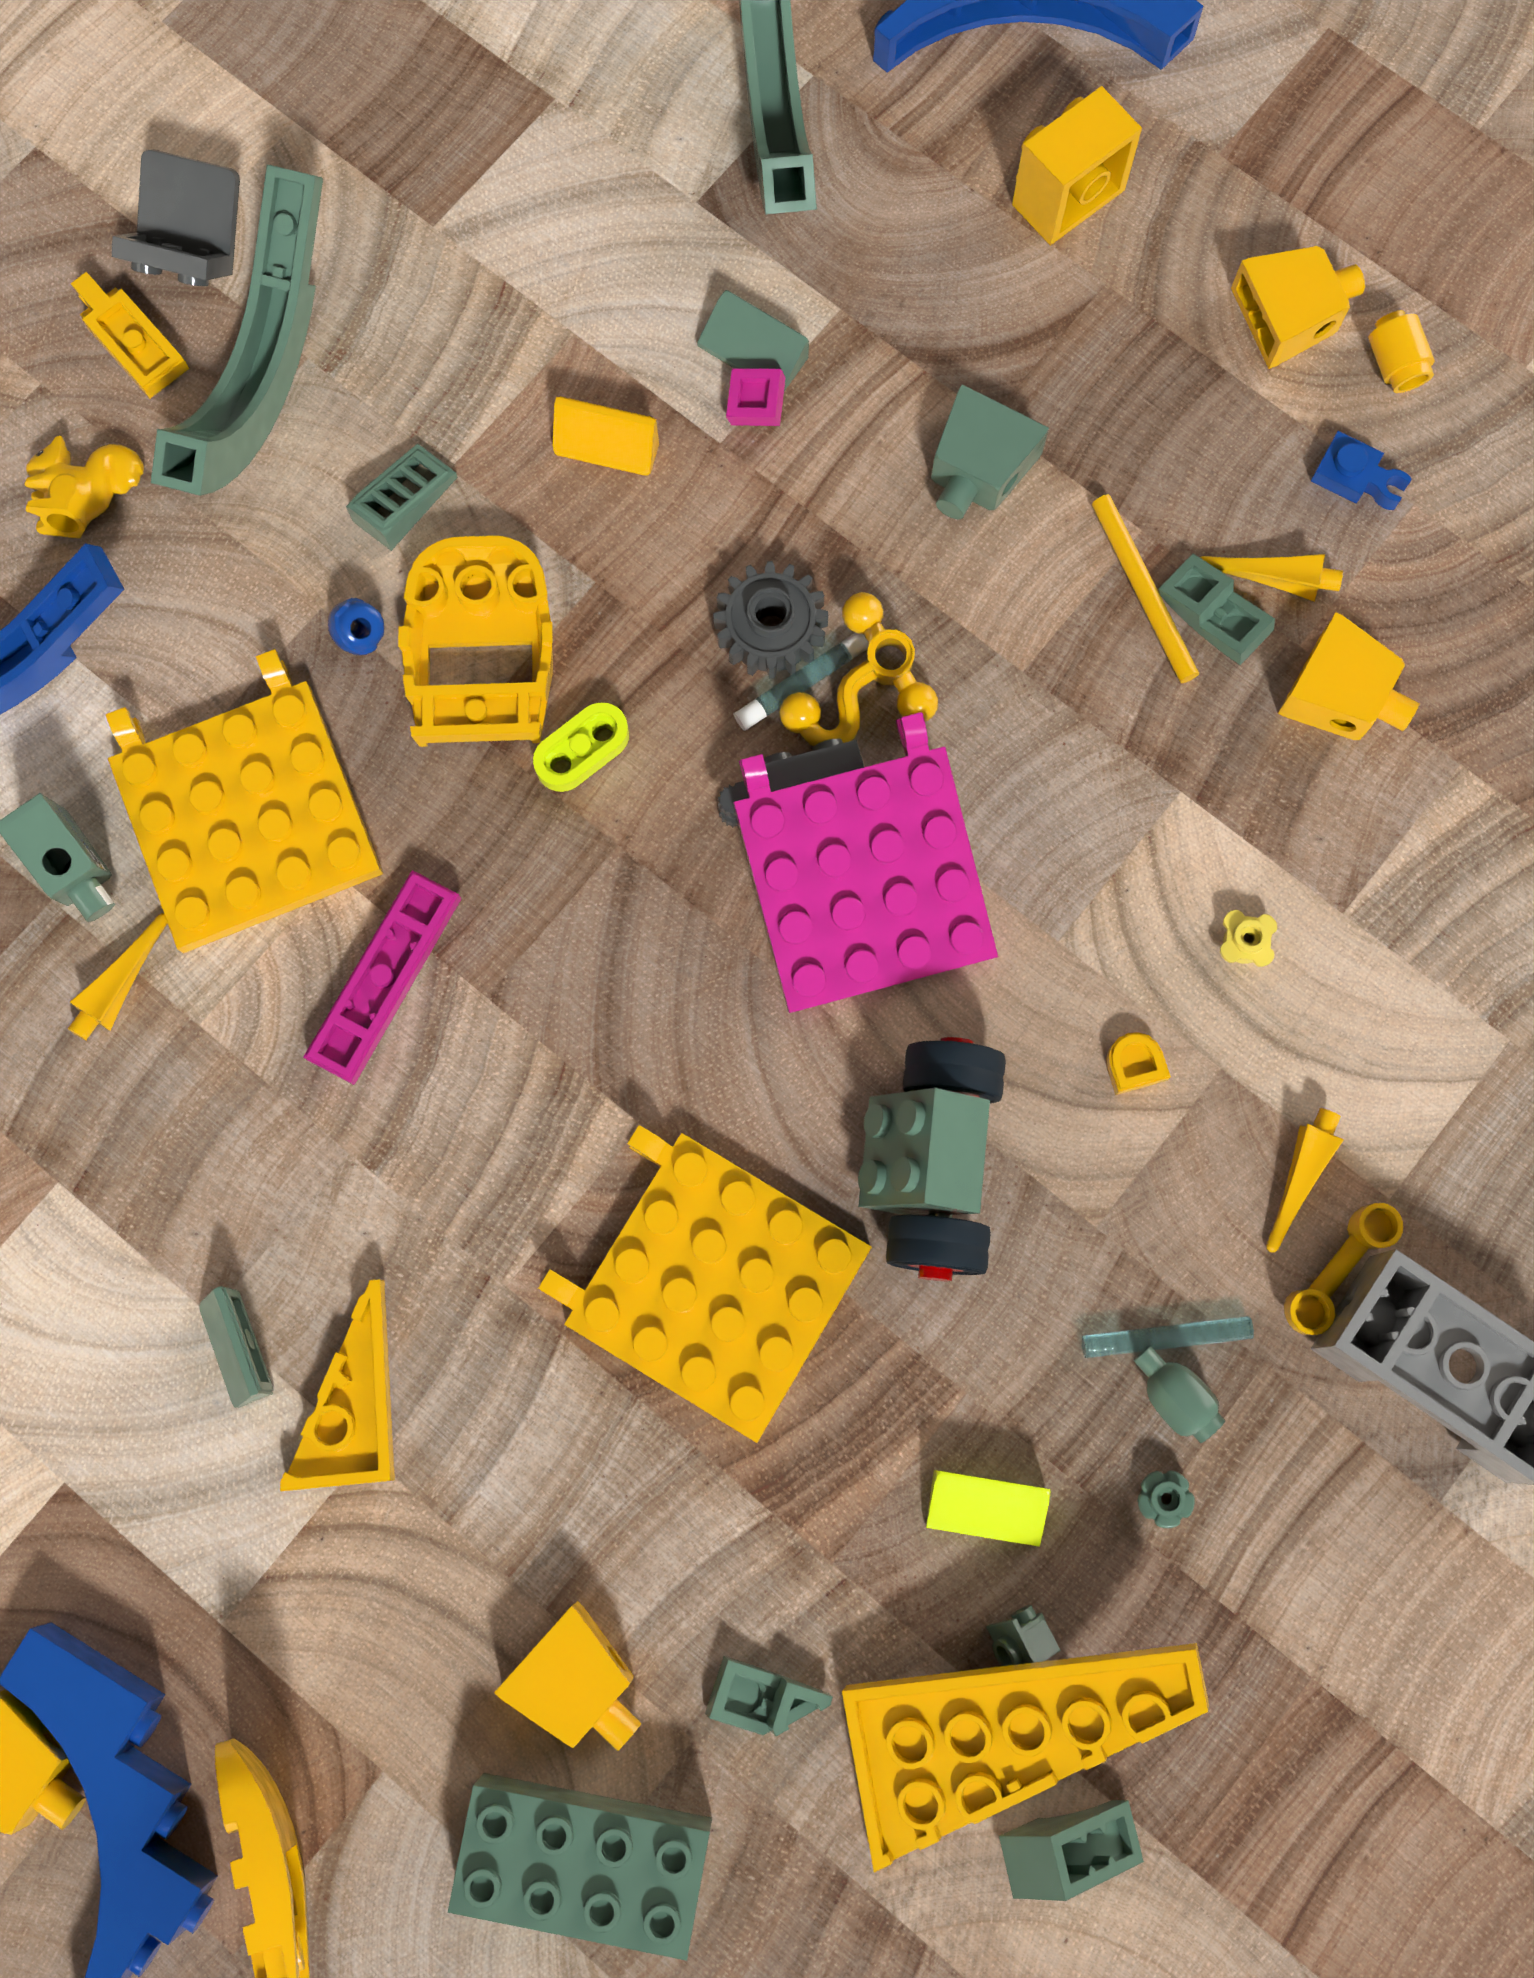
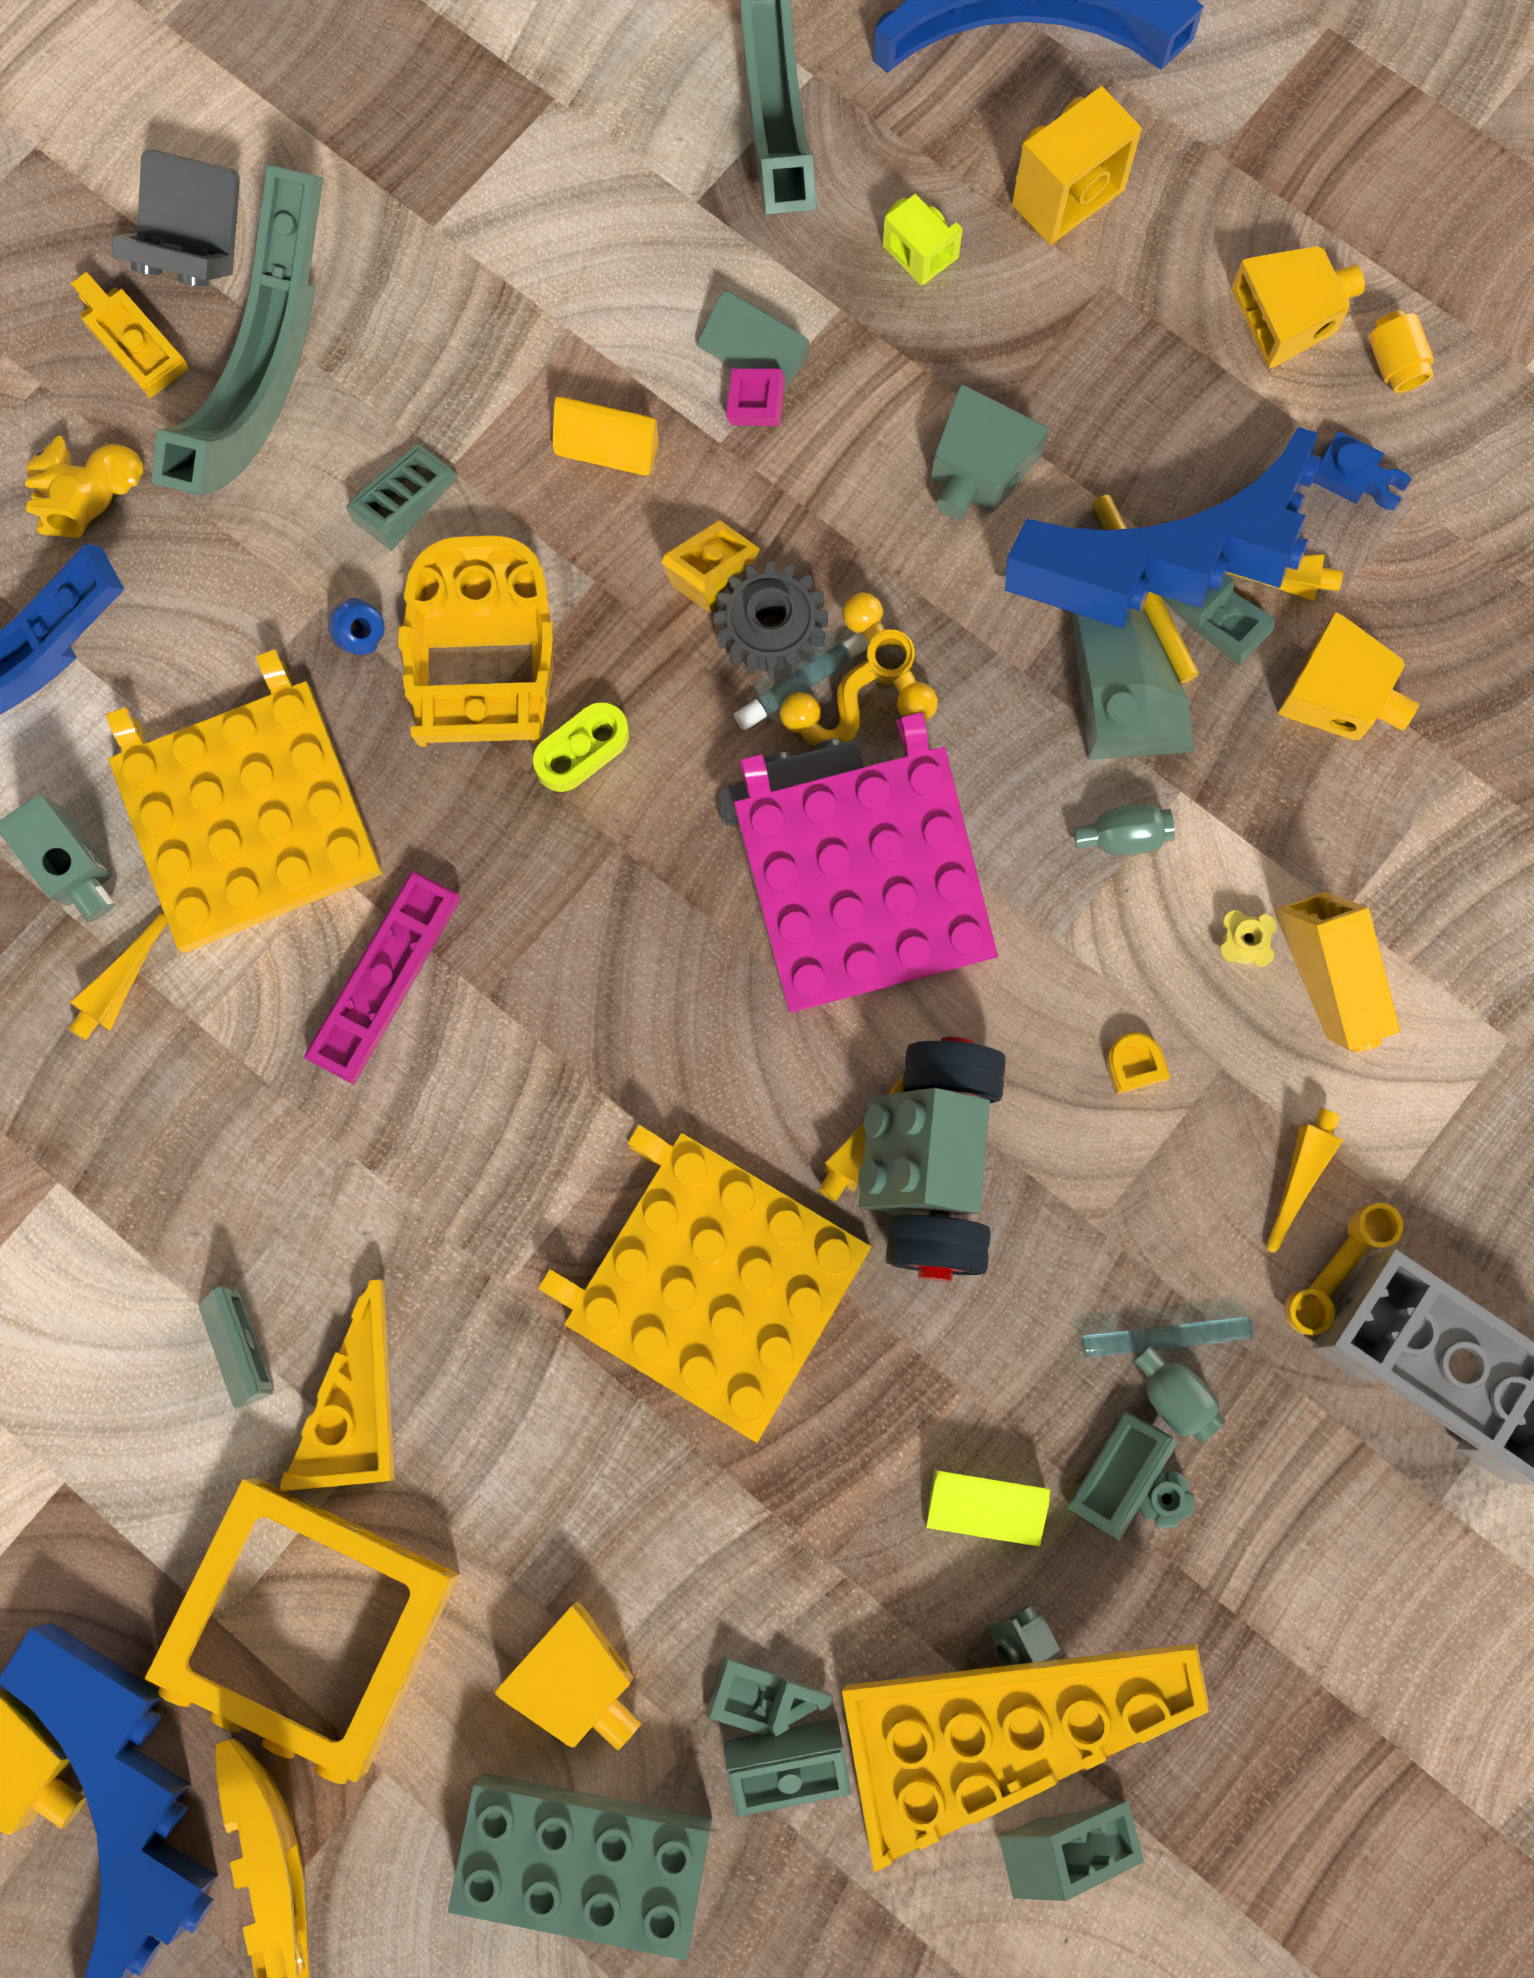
(429, 1592): none -> yellow piece
(707, 561): none -> yellow slope
(787, 1768): none -> sand green slope
(847, 1160): none -> yellow piece
(920, 238): none -> neon yellow brick
(1114, 570): none -> blue arch
(1122, 1475): none -> sand green tile
(1128, 830): none -> sand green plant
(1129, 690): none -> sand green wedge
(1341, 969): none -> yellow slope

